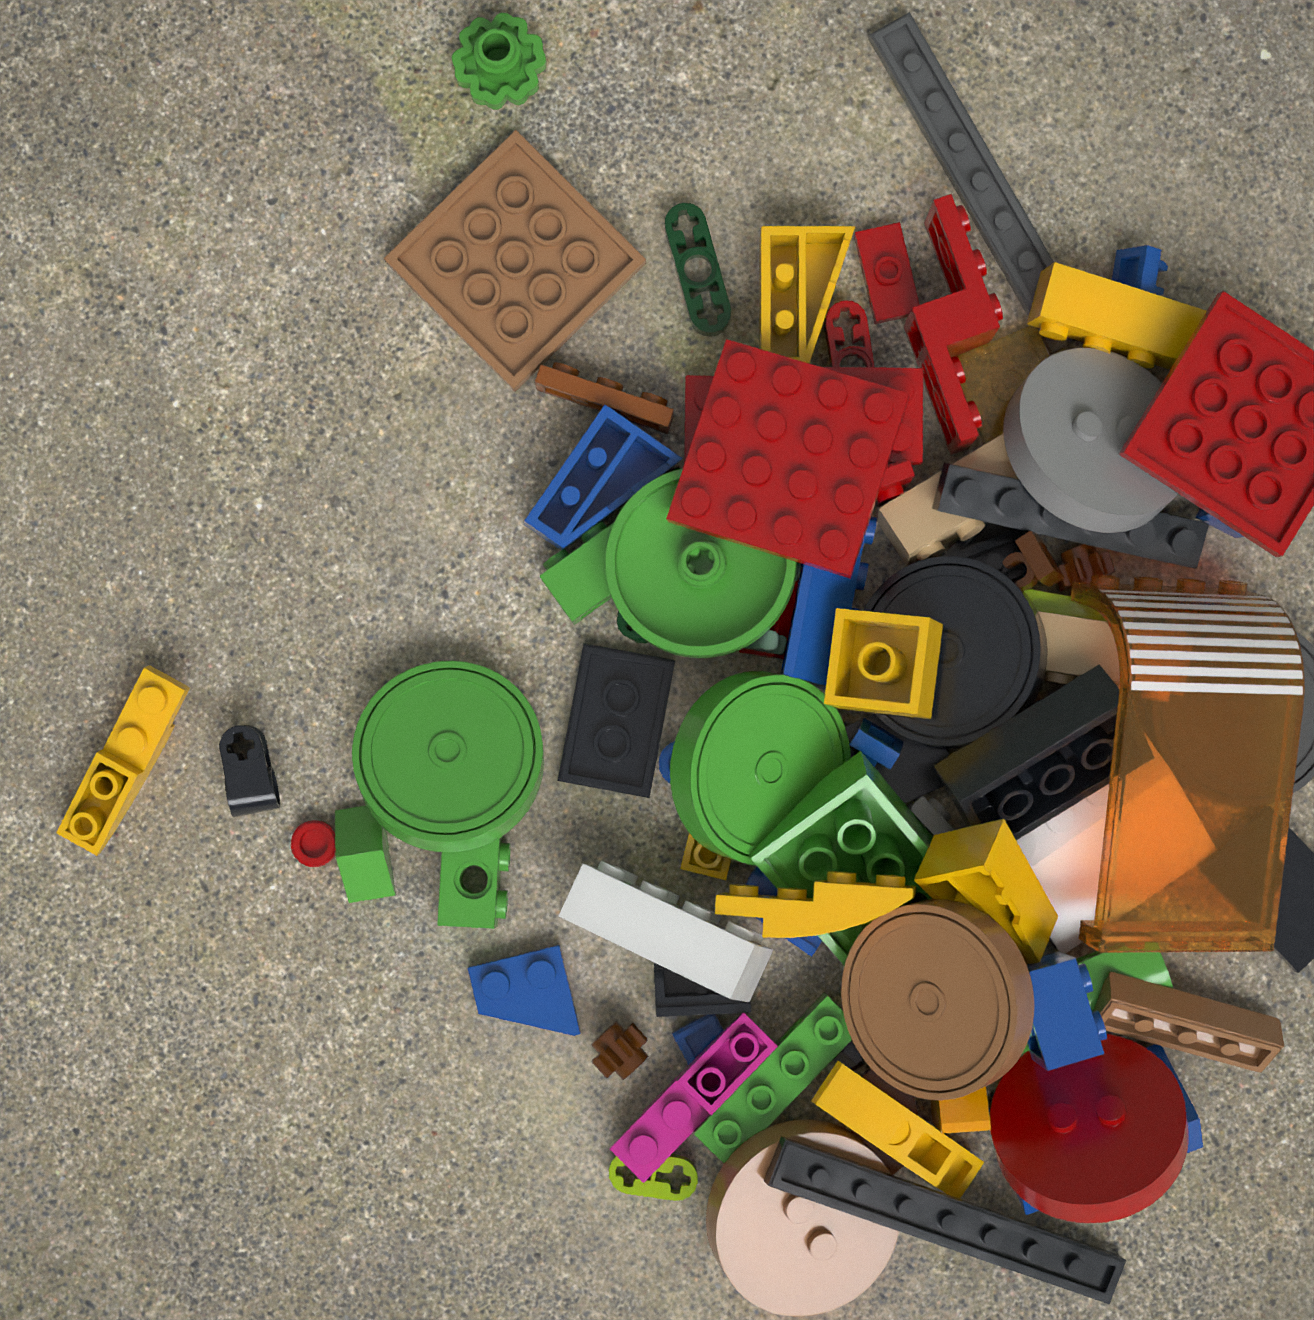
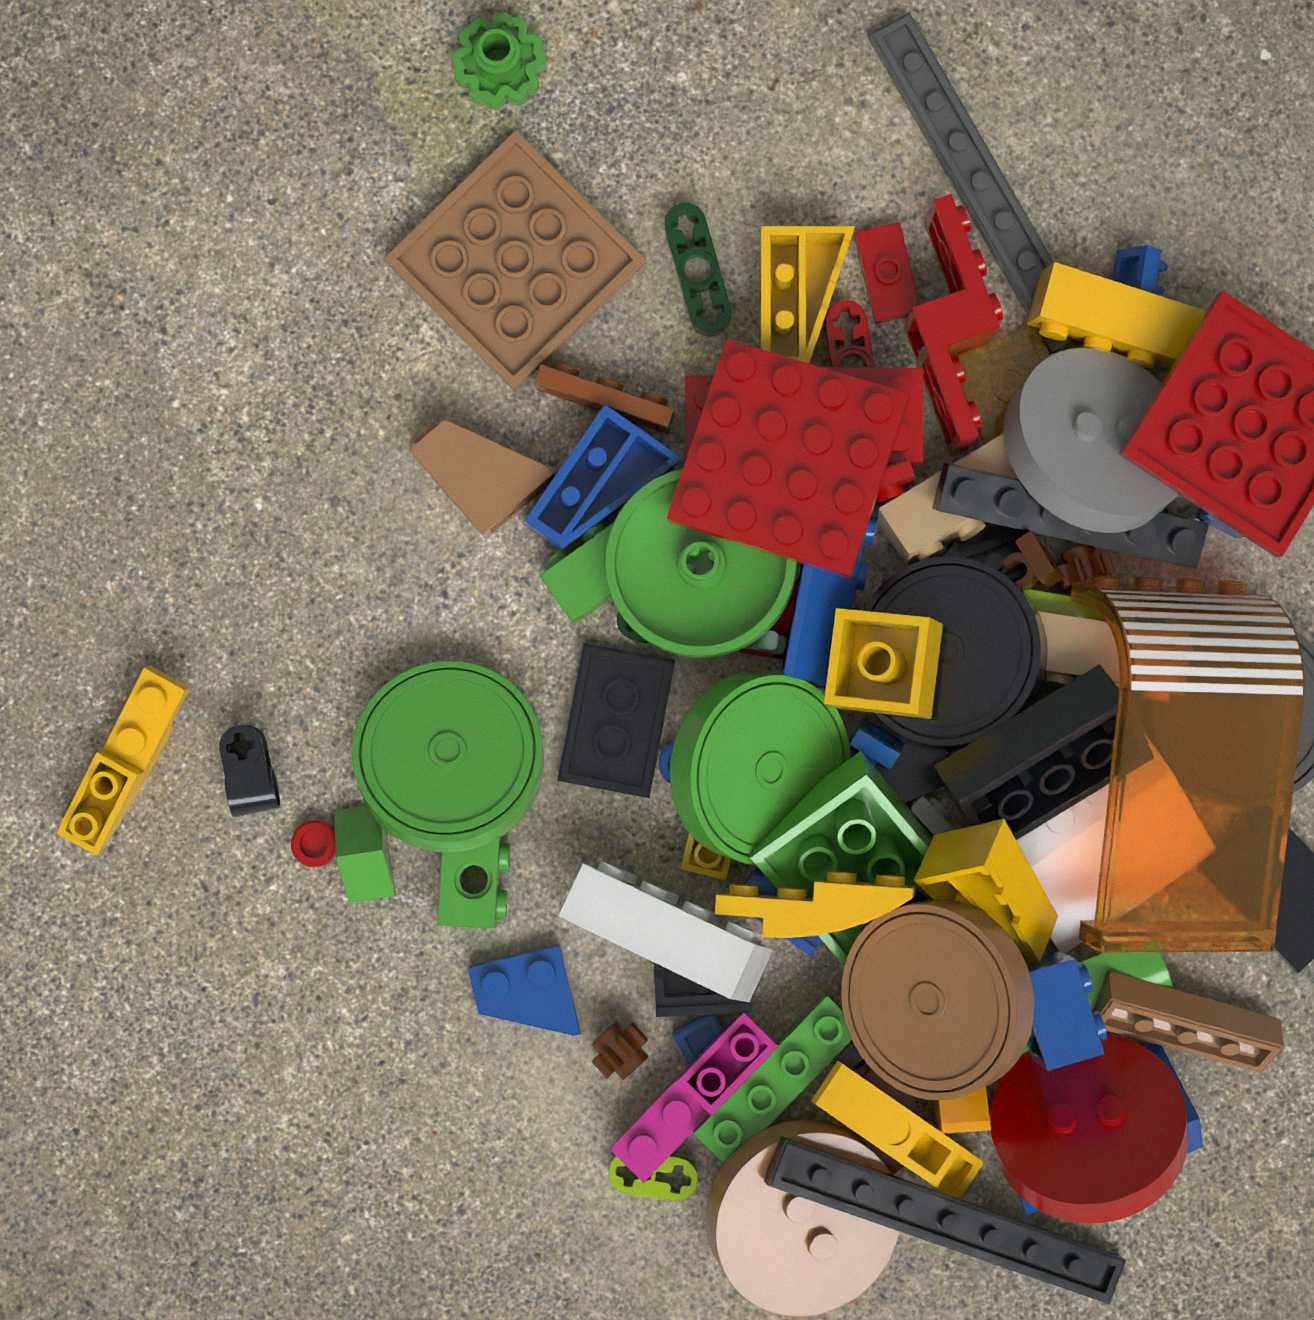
(479, 474): none -> medium nougat slope

